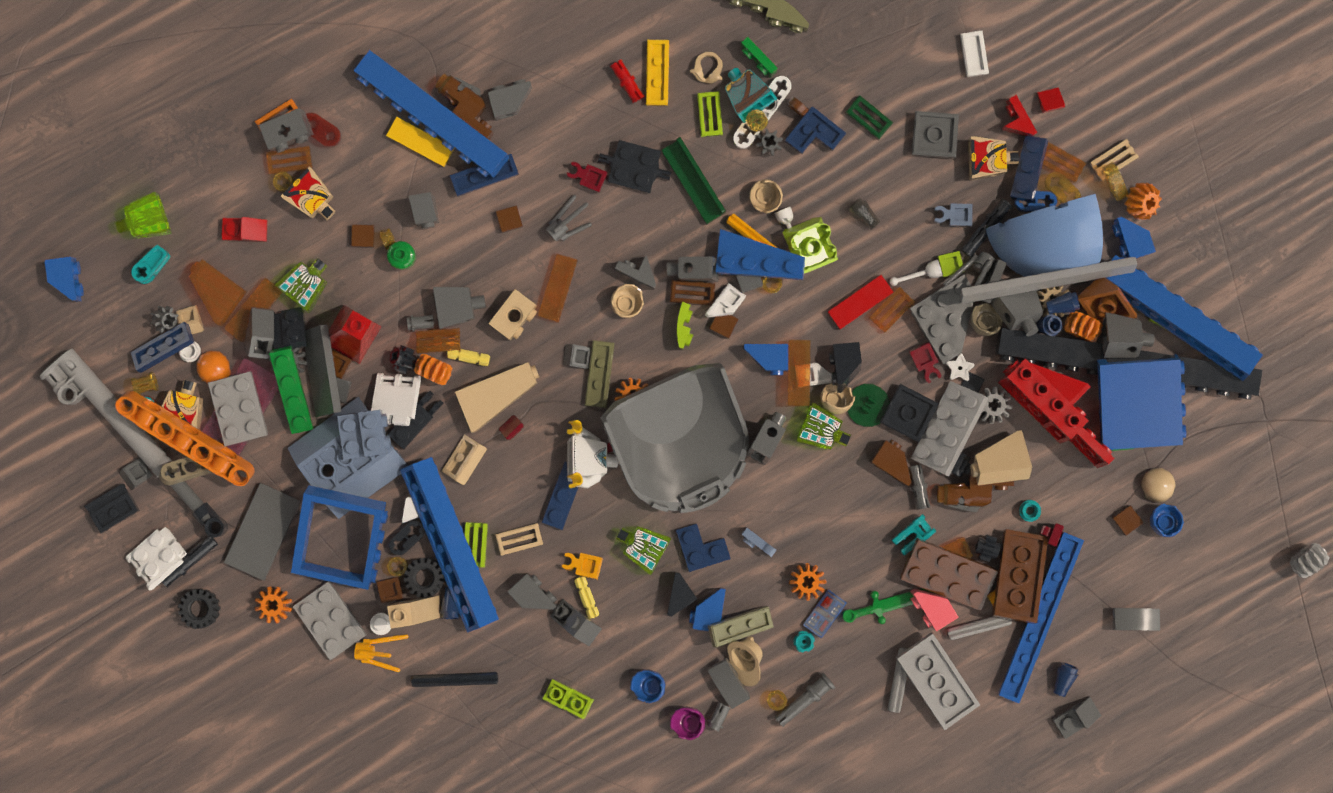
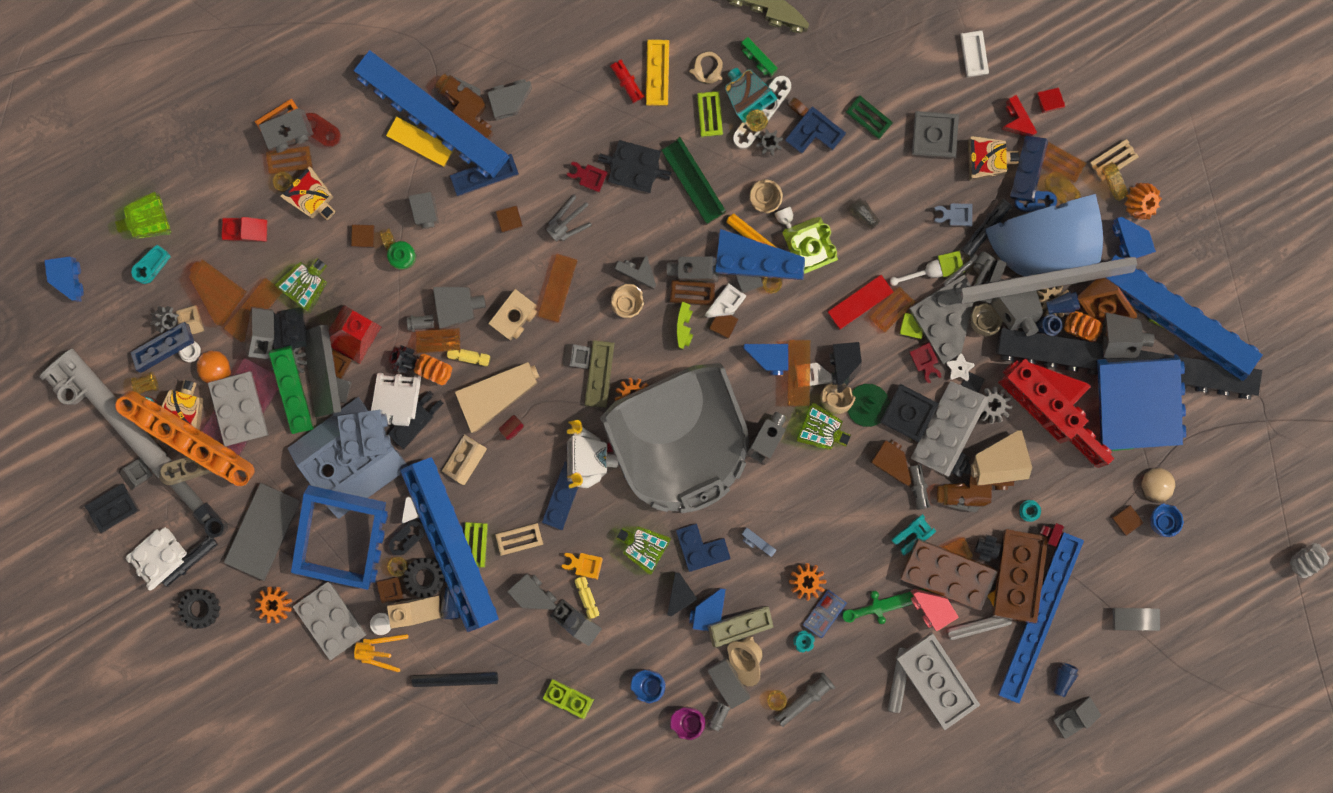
(909, 327): none -> lime tile

